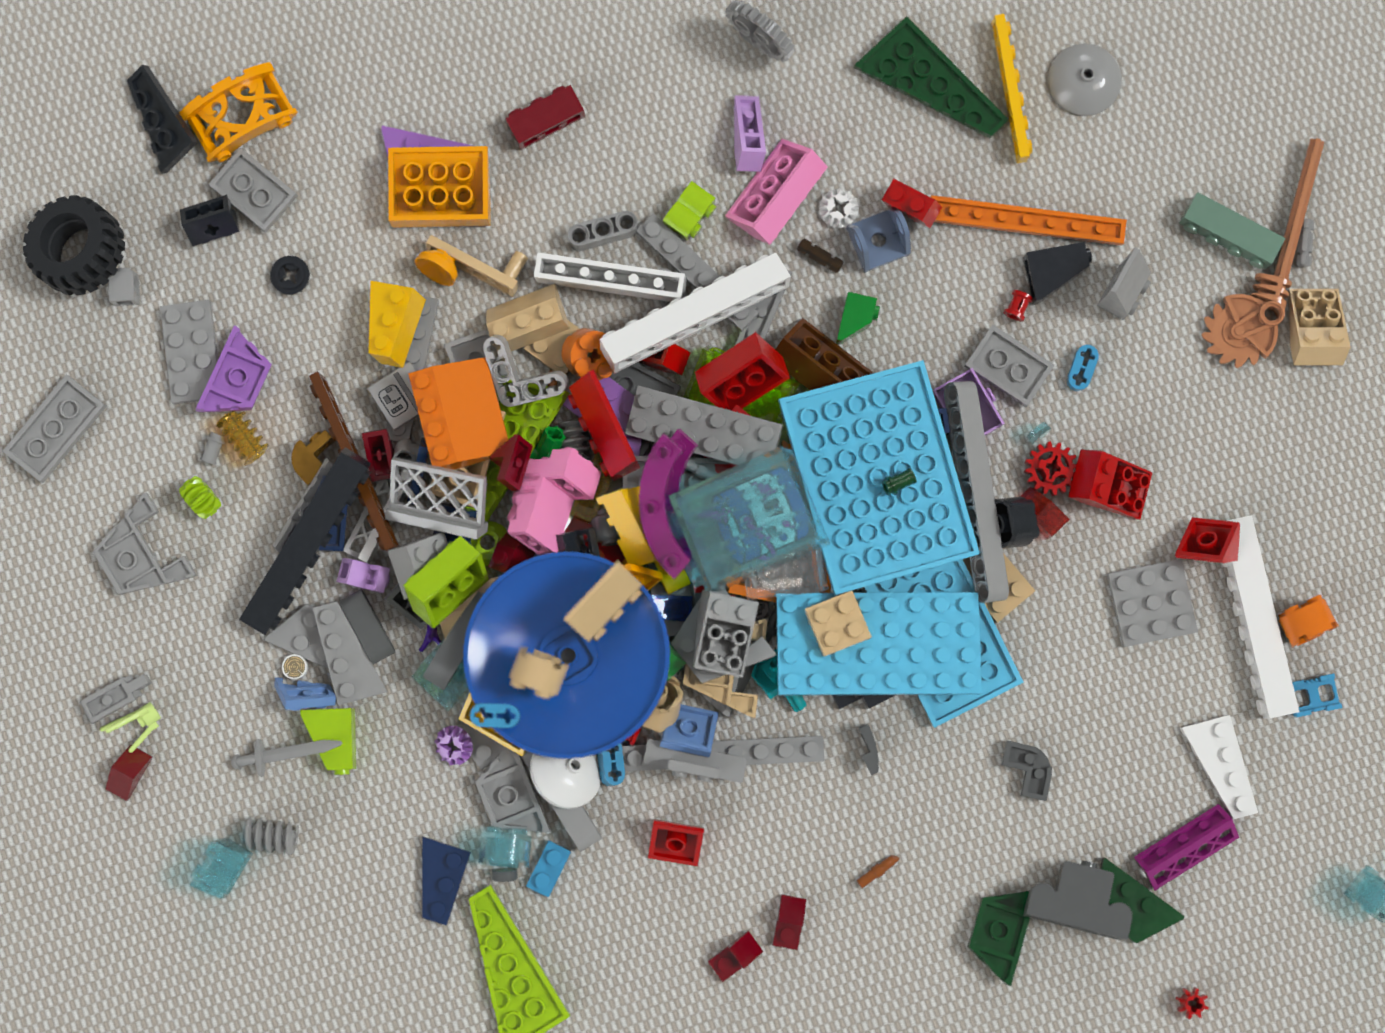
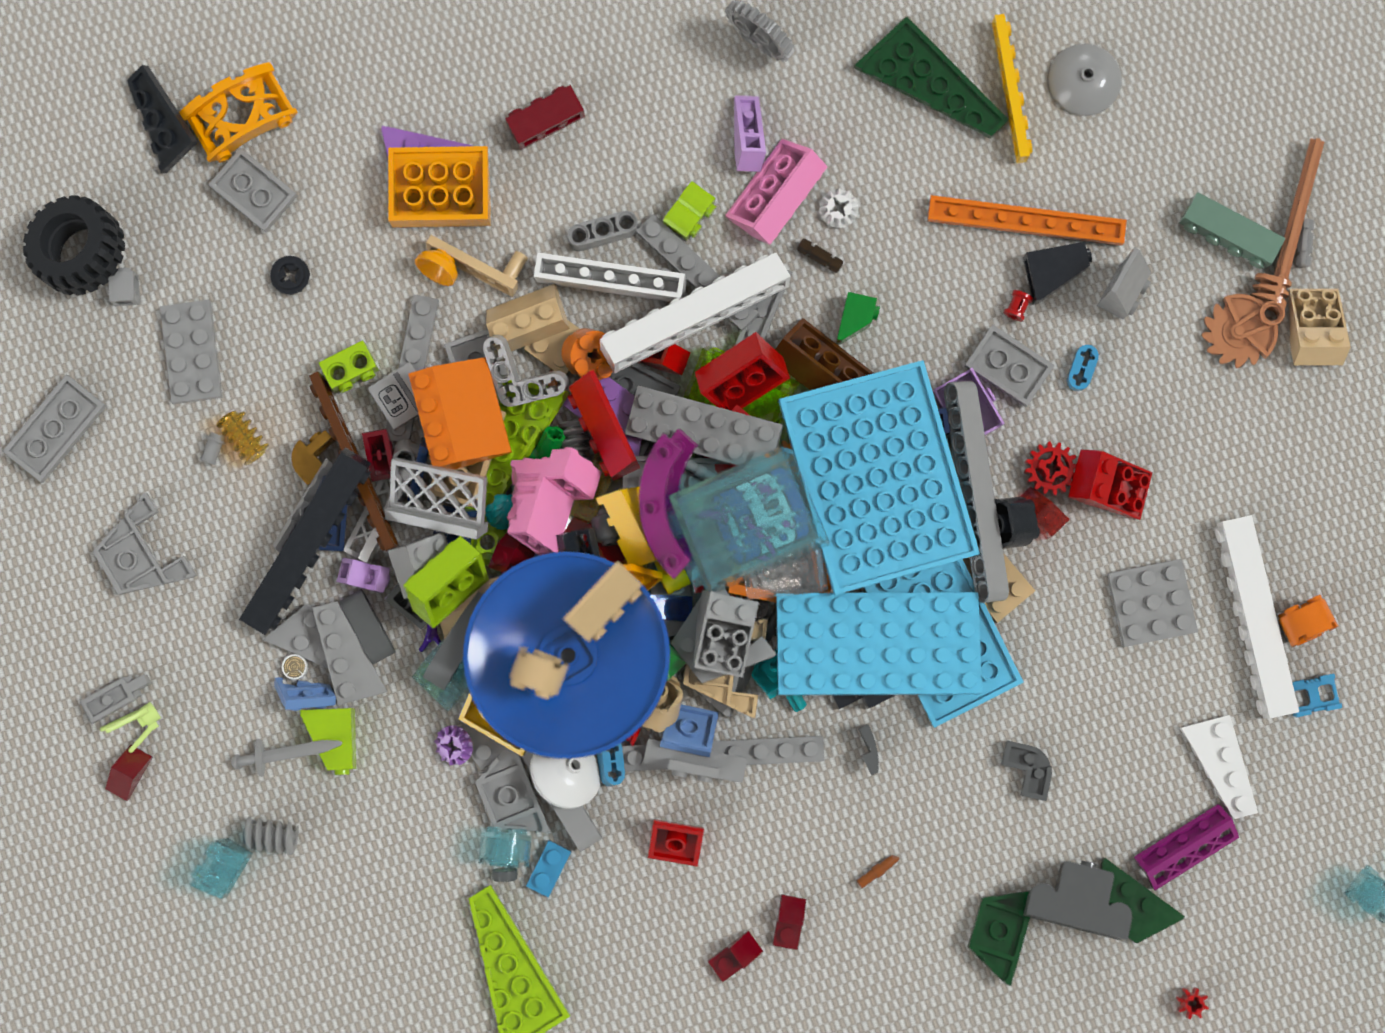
(200, 497): lime gear -> none
(209, 220): black brick -> none
(236, 377): medium lavender wing -> none
(346, 360): none -> lime brick
(393, 321): yellow wedge -> none
(441, 878): dark blue wing -> none
(495, 722): dark azure beam -> none
(498, 511): none -> teal hair
(513, 461): dark red slope -> none
(837, 623): tan plate -> none
(892, 227): sand blue hose -> none
(899, 481): dark green pin -> none
(912, 203): red brick -> none
(1038, 432): clear light blue tile -> none
(1210, 541): red slope -> none

